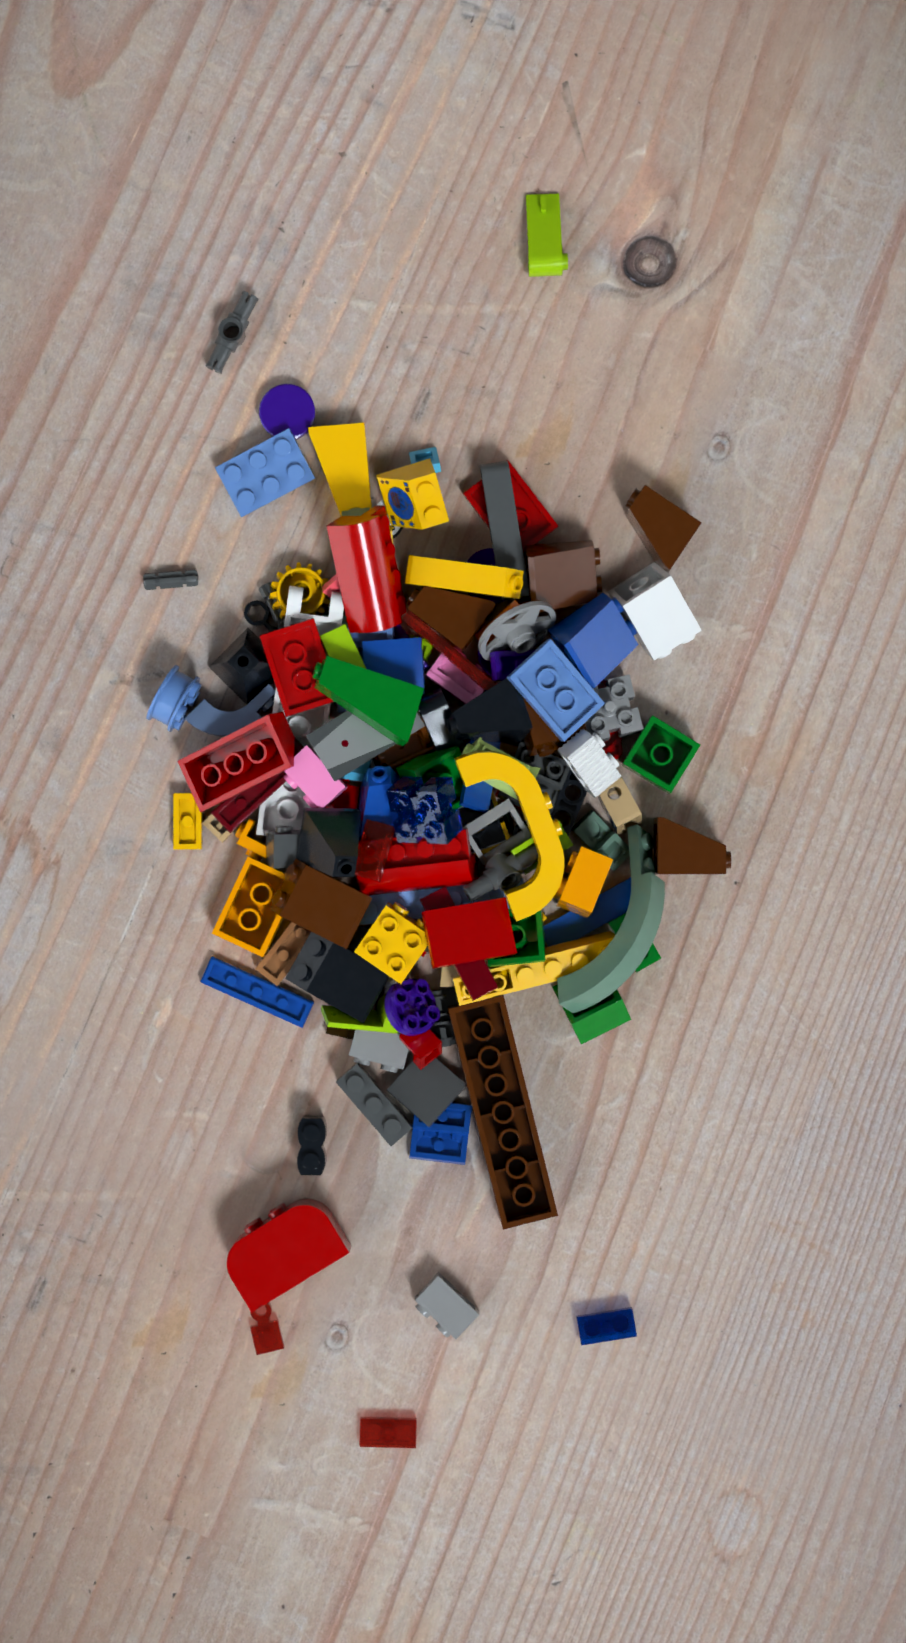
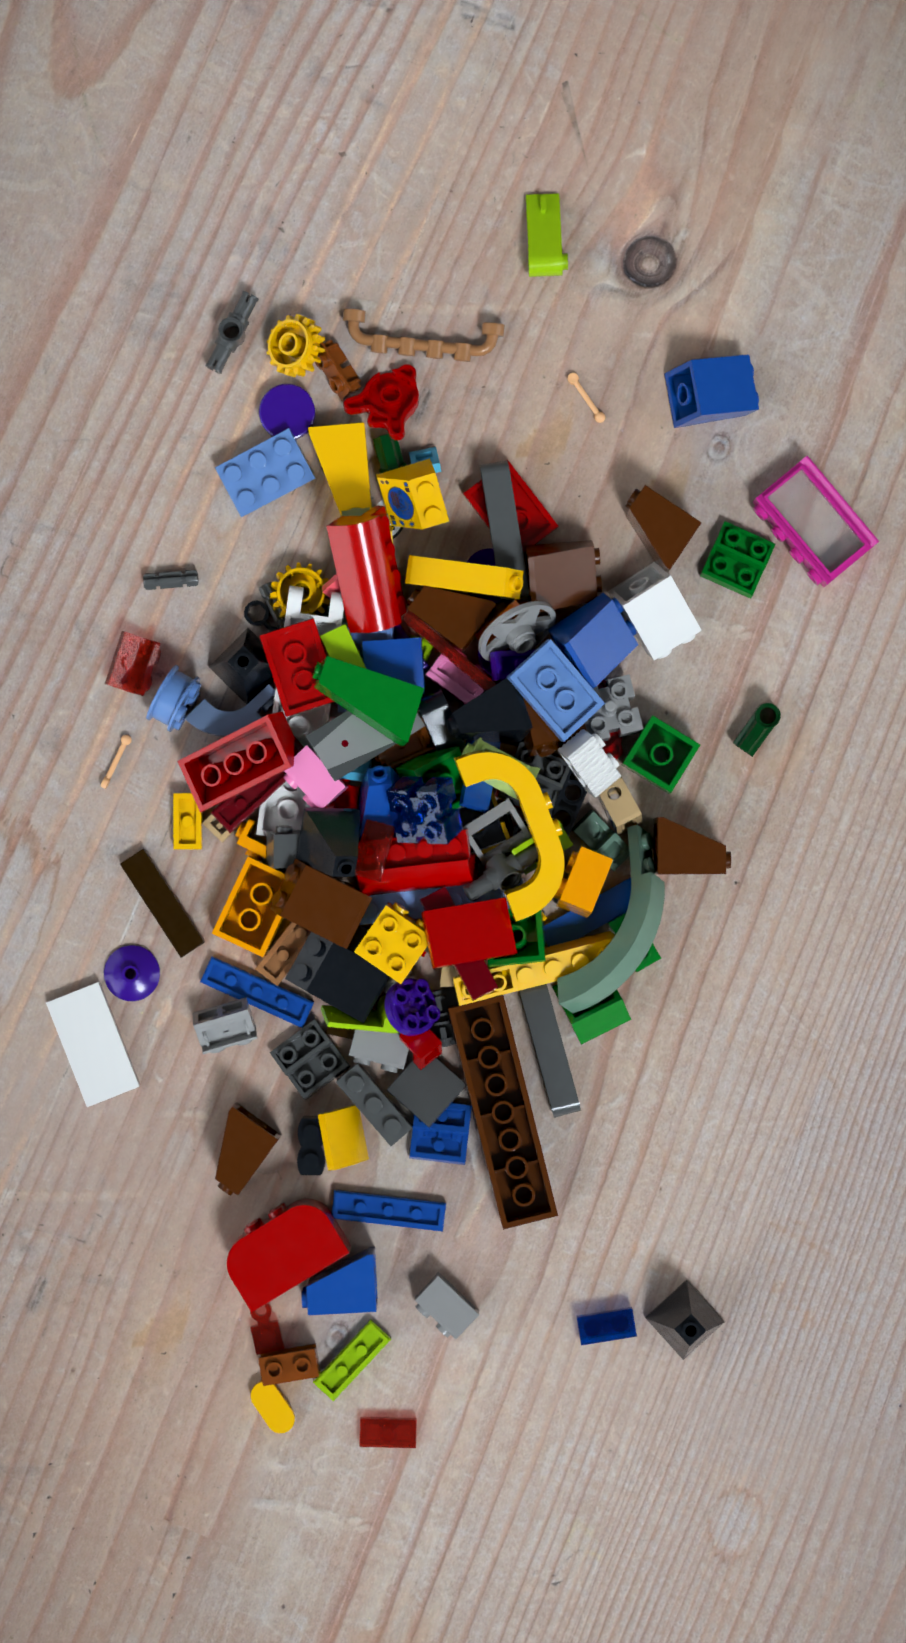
(93, 1044): none -> white tile
(125, 740): none -> light nougat hinge
(133, 664): none -> clear red bracket
(146, 971): none -> dark purple dish
(162, 903): none -> dark brown tile
(224, 1026): none -> light grey hinge
(243, 1149): none -> reddish brown slope
(273, 1407): none -> yellow tile
(289, 1364): none -> dark orange hinge
(295, 345): none -> yellow gear
(310, 1059): none -> dark grey slope
(340, 380): none -> dark orange hinge
(343, 1137): none -> yellow slope
(344, 1287): none -> blue slope
(352, 1360): none -> lime tile
(388, 400): none -> red tile
(388, 453): none -> dark green piece
(388, 1210): none -> blue tile
(433, 348): none -> medium nougat bar
(550, 1050): none -> dark grey beam
(573, 380): none -> light nougat hinge
(680, 1310): none -> black slope
(711, 390): none -> blue slope
(737, 559): none -> green slope
(756, 731): none -> dark green piece
(814, 522): none -> window

